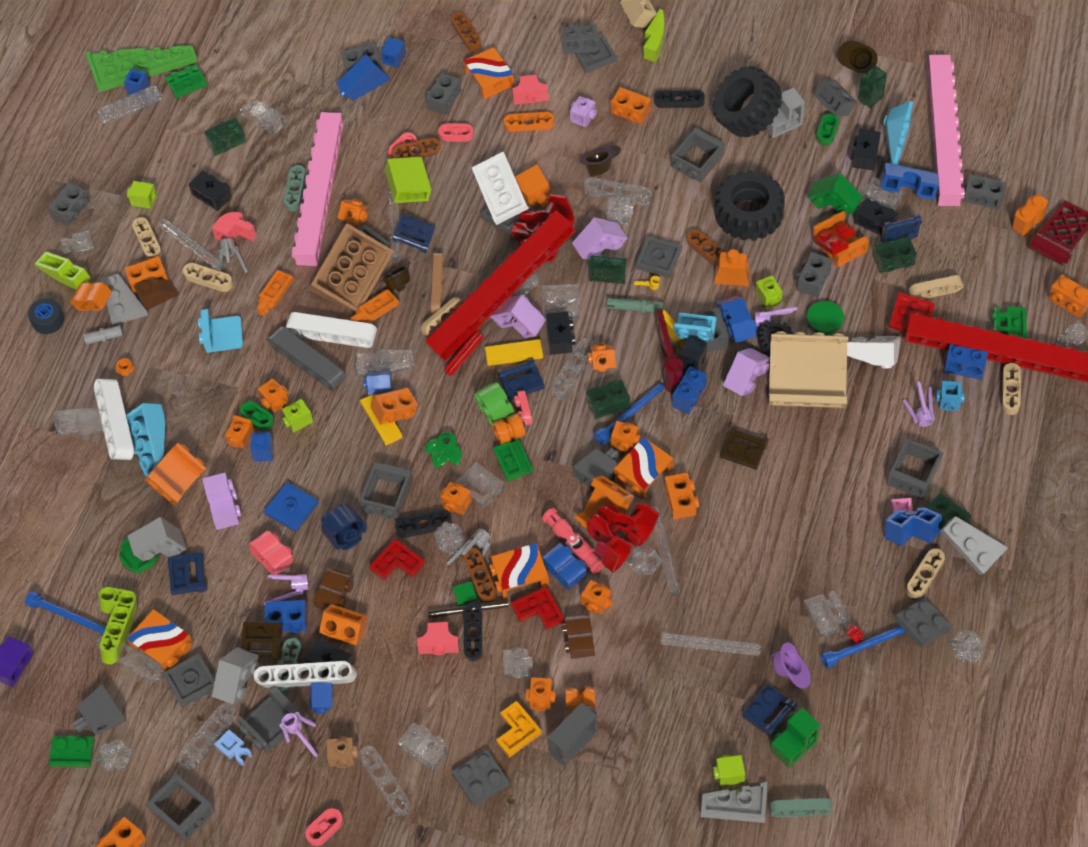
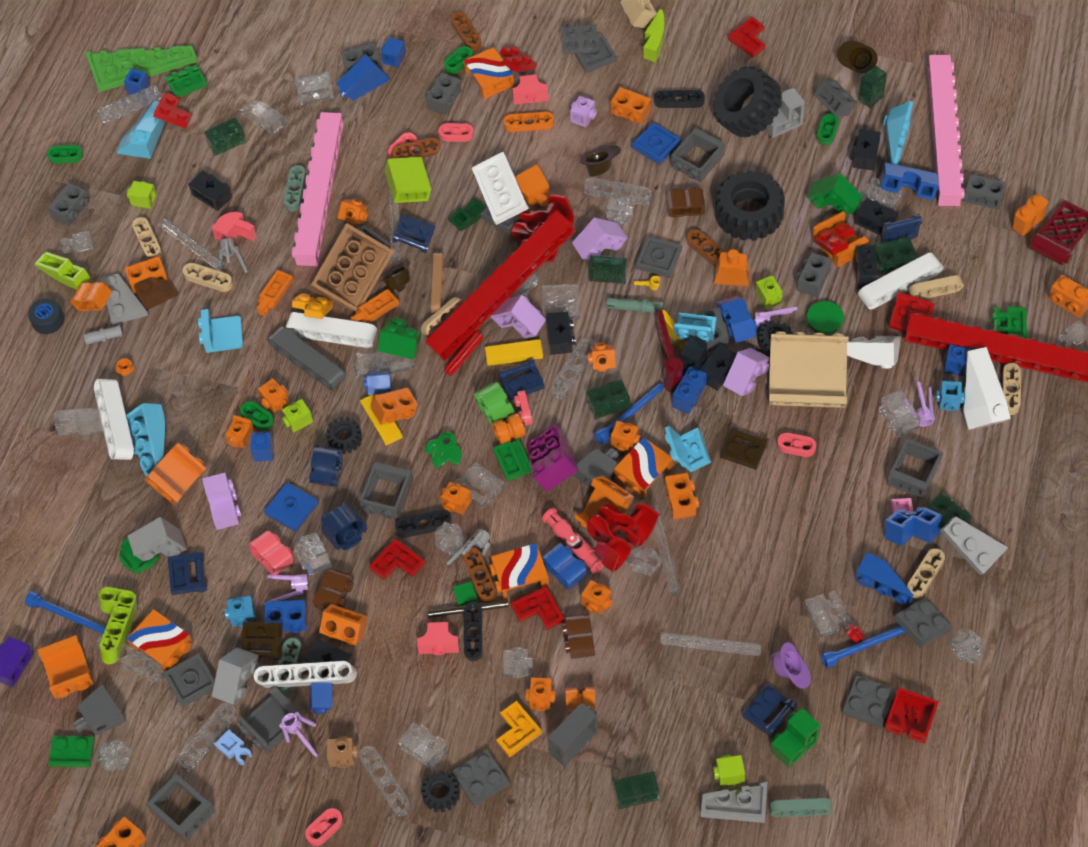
(65, 154): none -> green plate
(66, 667): none -> orange panel
(143, 135): none -> medium azure wedge
(168, 111): none -> red plate
(240, 610): none -> dark azure brick
(312, 306): none -> light orange plate
(312, 554): none -> clear brick
(314, 87): none -> clear brick
(325, 466): none -> dark blue brick
(342, 426): none -> black tyre
(399, 339): none -> green brick
(440, 803): none -> black tyre
(455, 61): none -> green plate
(468, 216): none -> dark green slope
(516, 60): none -> red plate
(551, 458): none -> magenta slope
(636, 790): none -> clear green brick
(656, 143): none -> blue plate
(685, 202): none -> reddish brown brick
(688, 448): none -> medium azure bracket
(718, 366): none -> black brick
(745, 37): none -> red plate
(796, 443): none -> coral plate
(865, 265): none -> black brick
(869, 702): none -> dark grey plate
(880, 576): none -> blue slope
(899, 413): none -> clear brick
(900, 280): none -> white beam
(915, 707): none -> red piece
(983, 393): none -> white wedge

